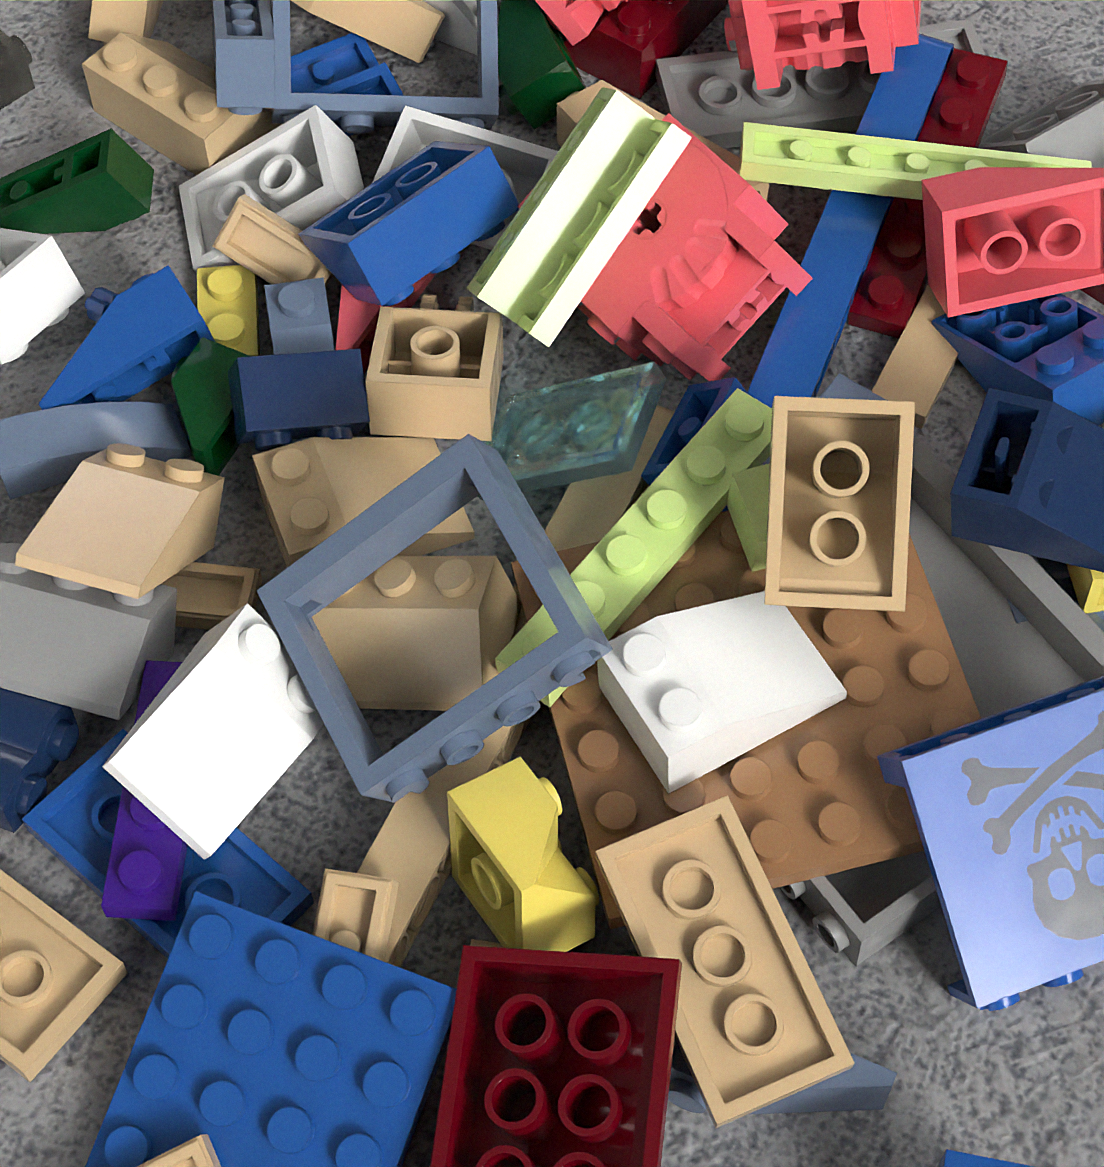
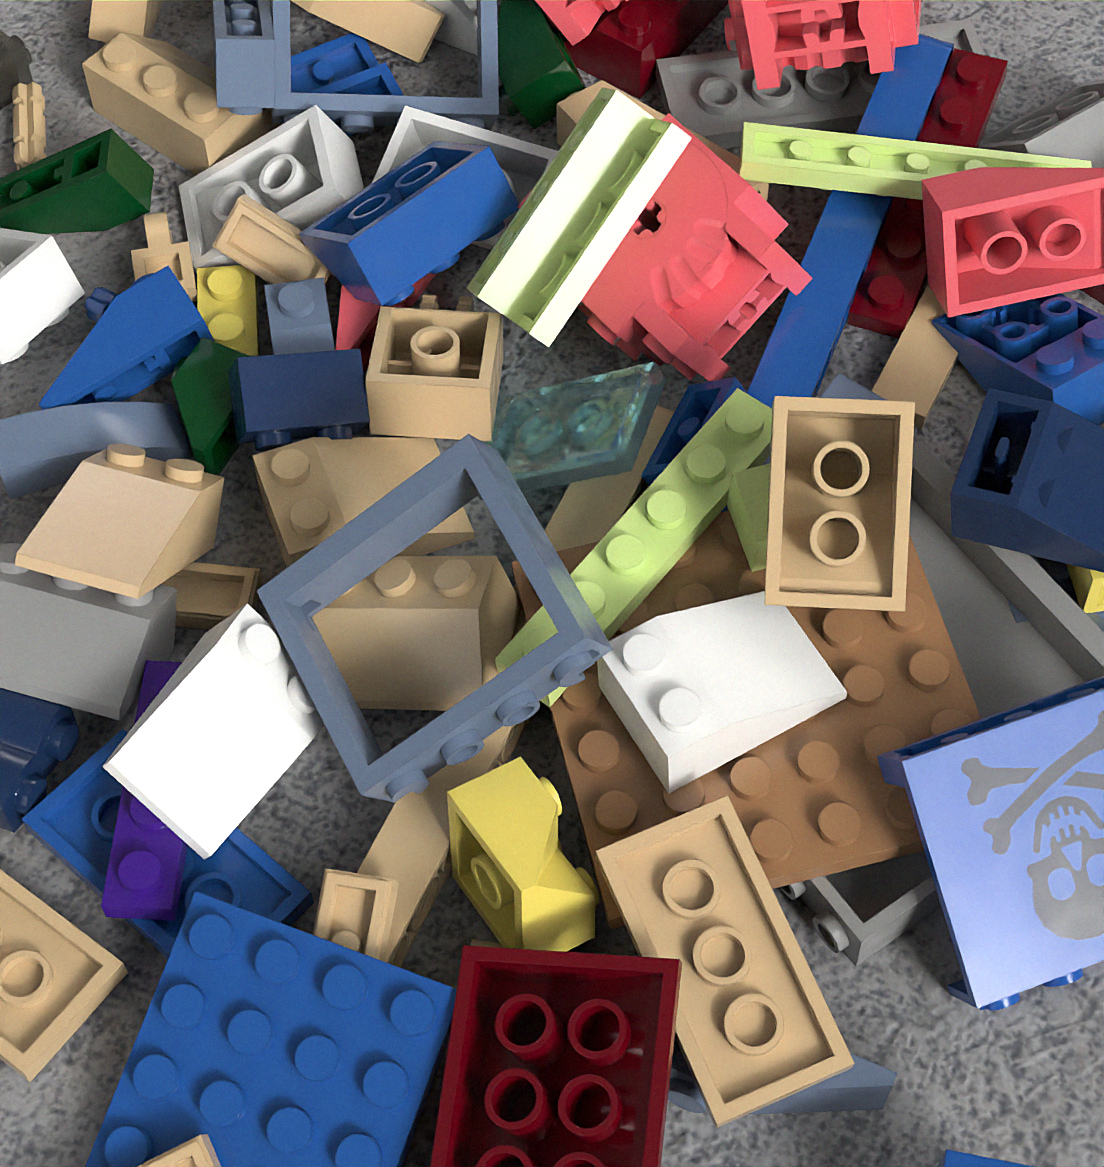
(28, 124): none -> tan axle
(163, 252): none -> tan plate

